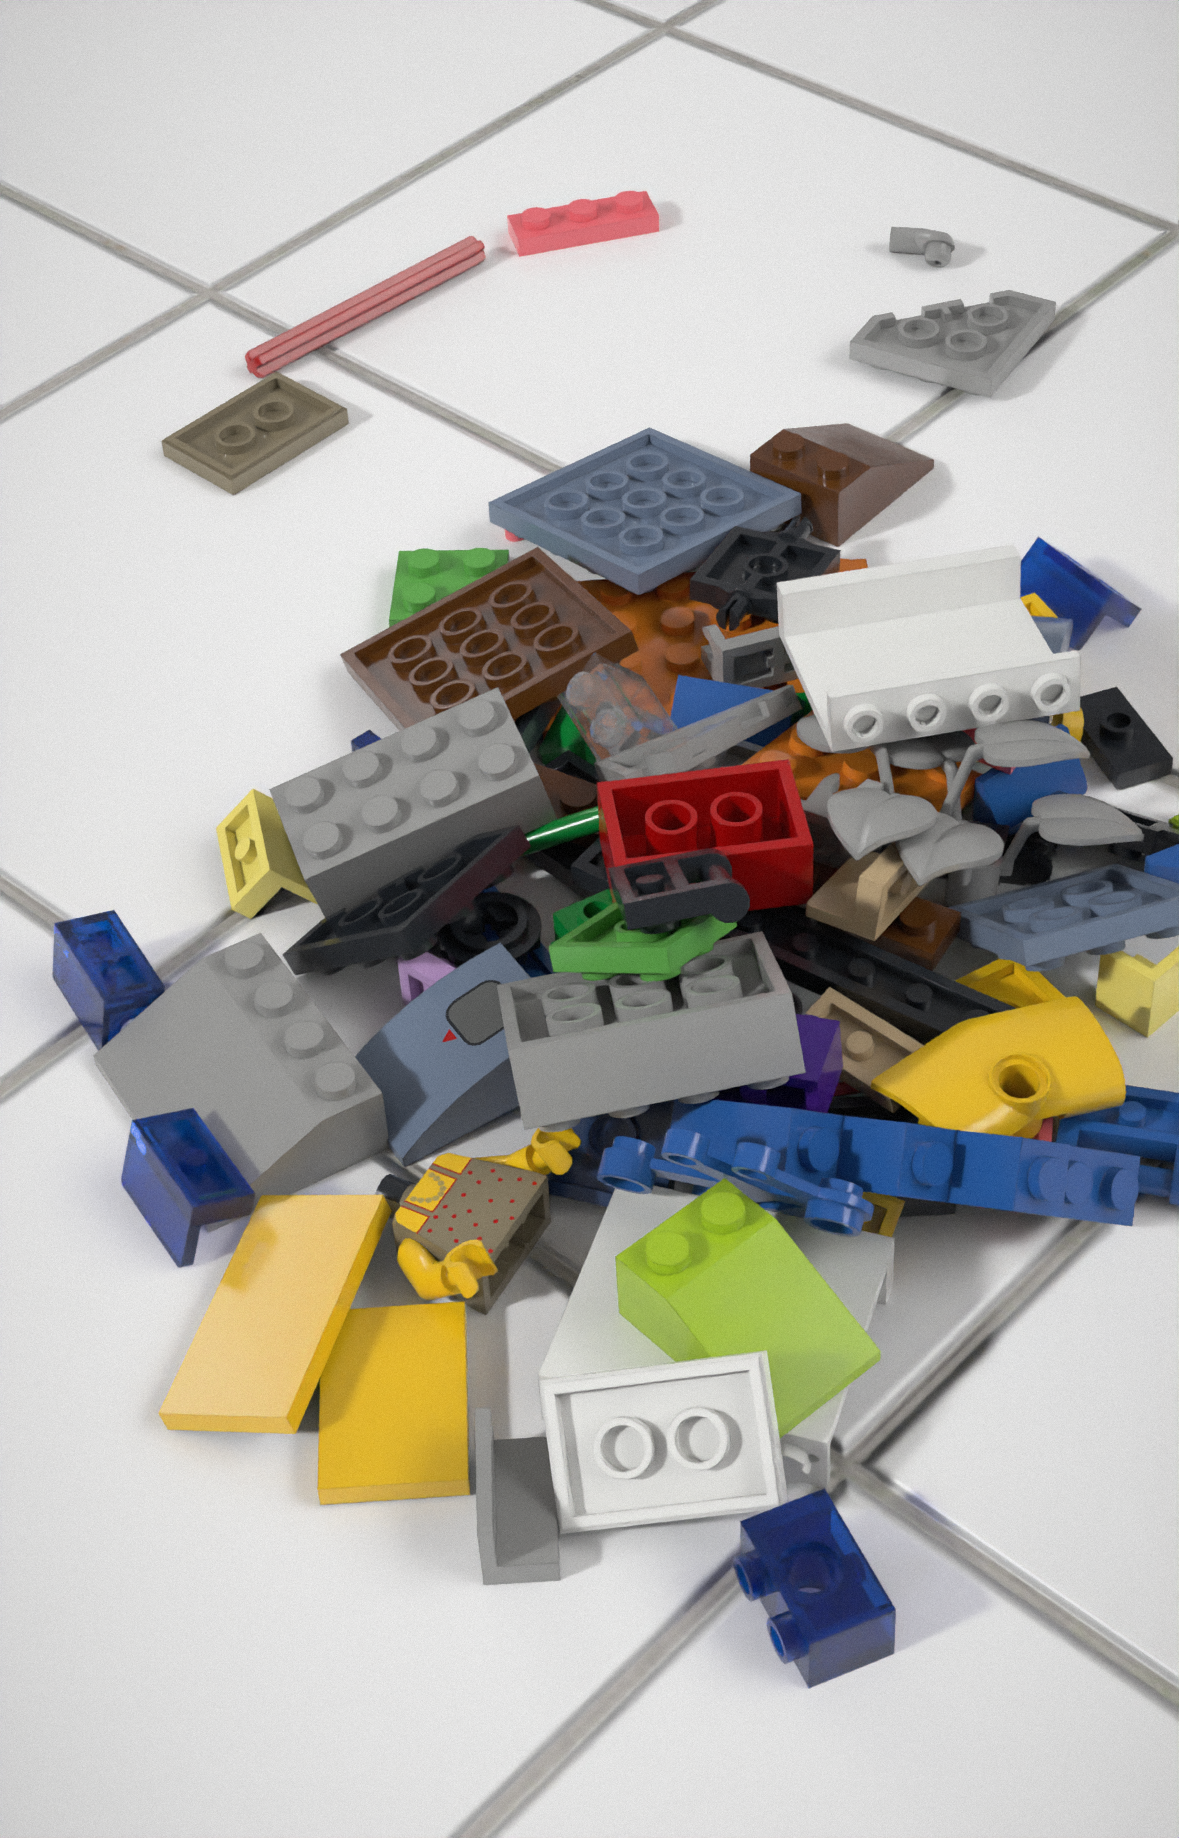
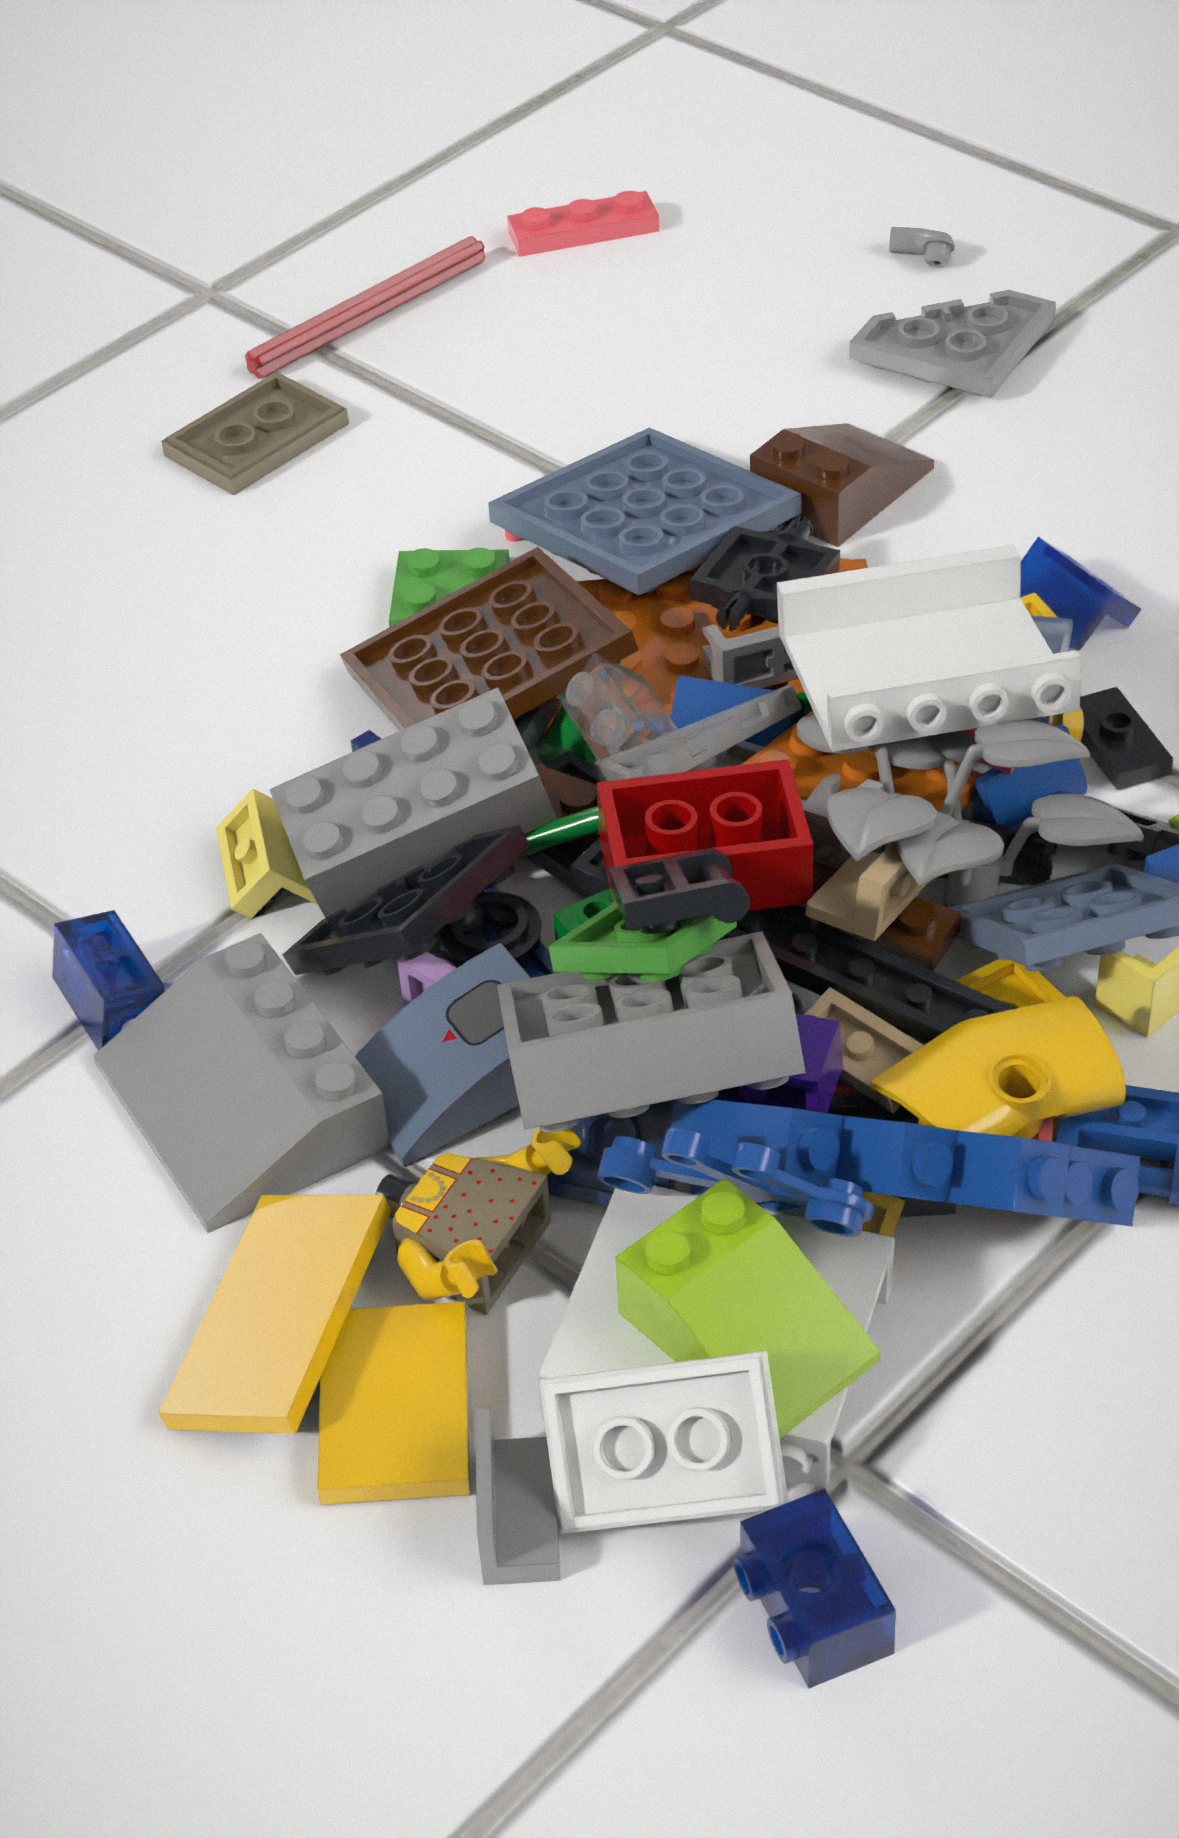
(182, 1180): clear blue panel -> none

